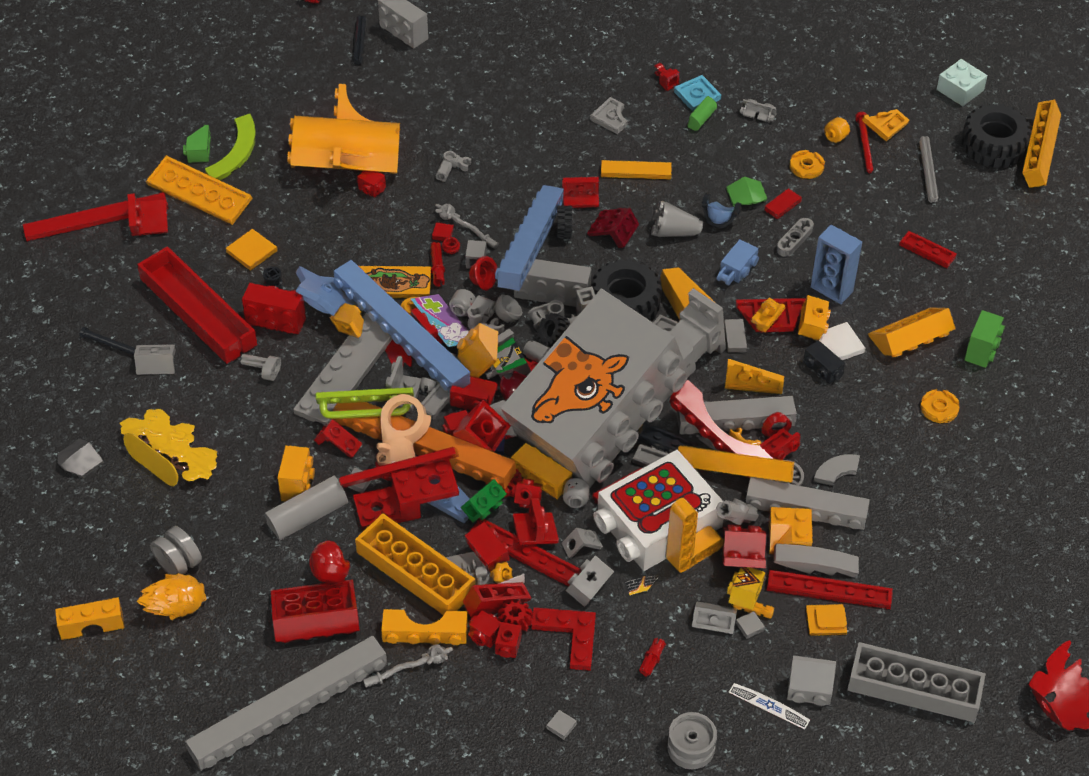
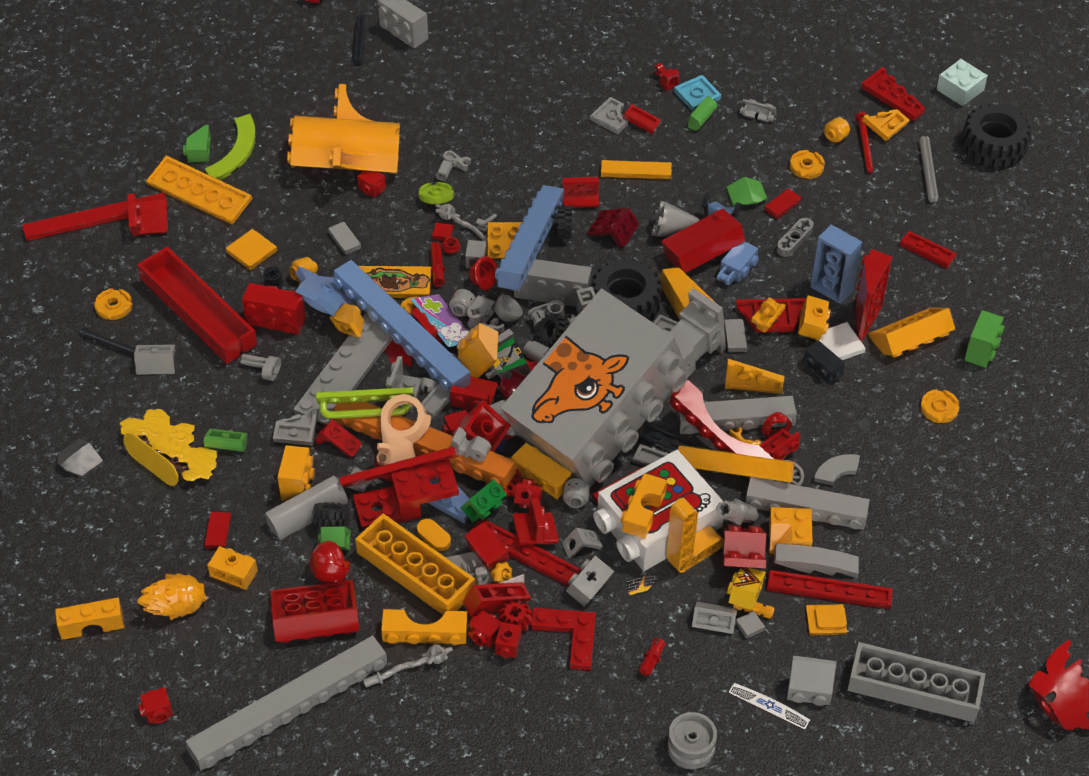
(117, 311): none -> light orange tile
(155, 706): none -> red brick
(176, 551): light grey wheel -> none
(217, 530): none -> red tile
(225, 440): none -> bright green brick
(232, 567): none -> light orange brick
(296, 429): none -> light grey wing
(304, 262): none -> light orange head
(331, 514): none -> black tyre
(339, 535): none -> bright green brick
(344, 238): none -> light grey tile
(433, 535): none -> light orange tile
(436, 193): none -> lime tile
(475, 448): none -> light grey leg
(483, 224): none -> light grey hand
(500, 236): none -> light orange bracket
(561, 724): light grey tile -> none
(641, 118): none -> red tile
(648, 491): none -> light orange arch
(703, 240): none -> red brick
(871, 290): none -> red slope
(889, 92): none -> red wing
(1041, 143): light orange brick -> none

